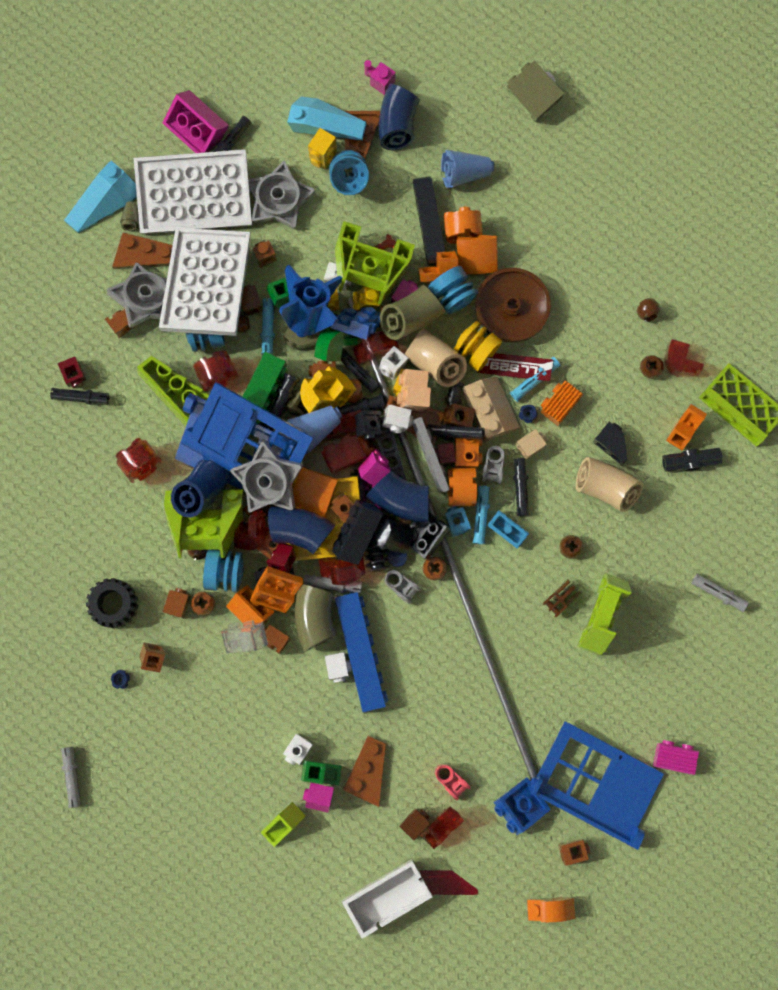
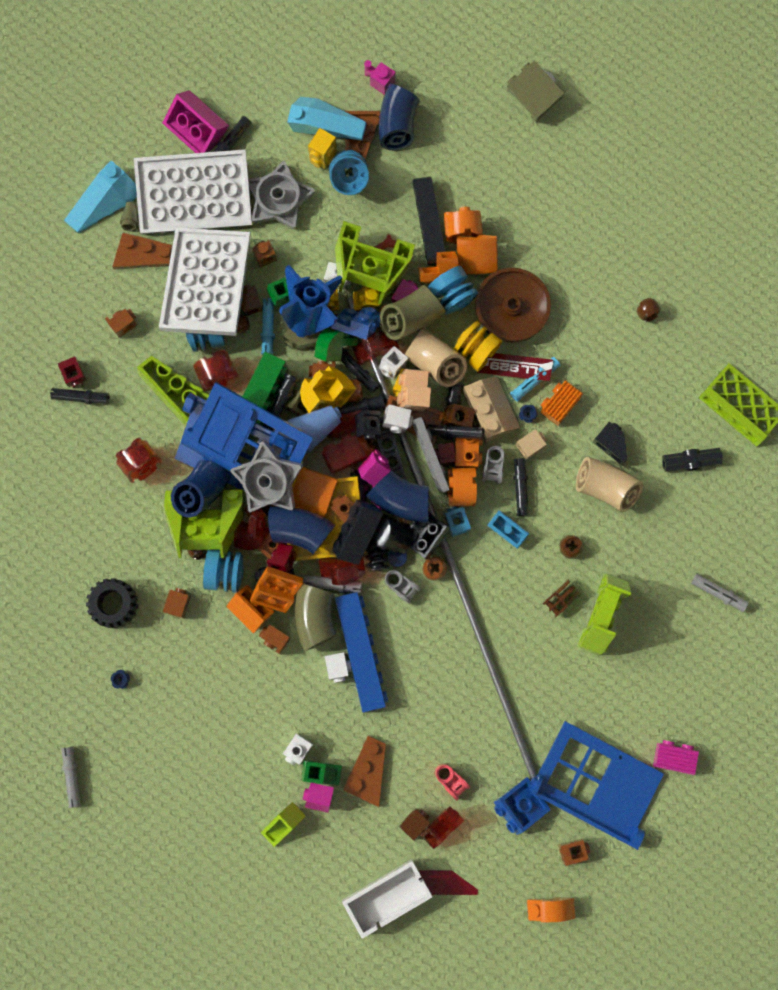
(140, 295): light grey plate -> none
(152, 657): dark orange brick -> none
(197, 599): dark orange piece -> none
(244, 637): clear brick -> none
(464, 167): medium blue cone -> none
(481, 515): medium azure pin -> none
(646, 362): reddish brown piece -> none
(676, 360): clear red brick -> none
(686, 427): orange brick -> none

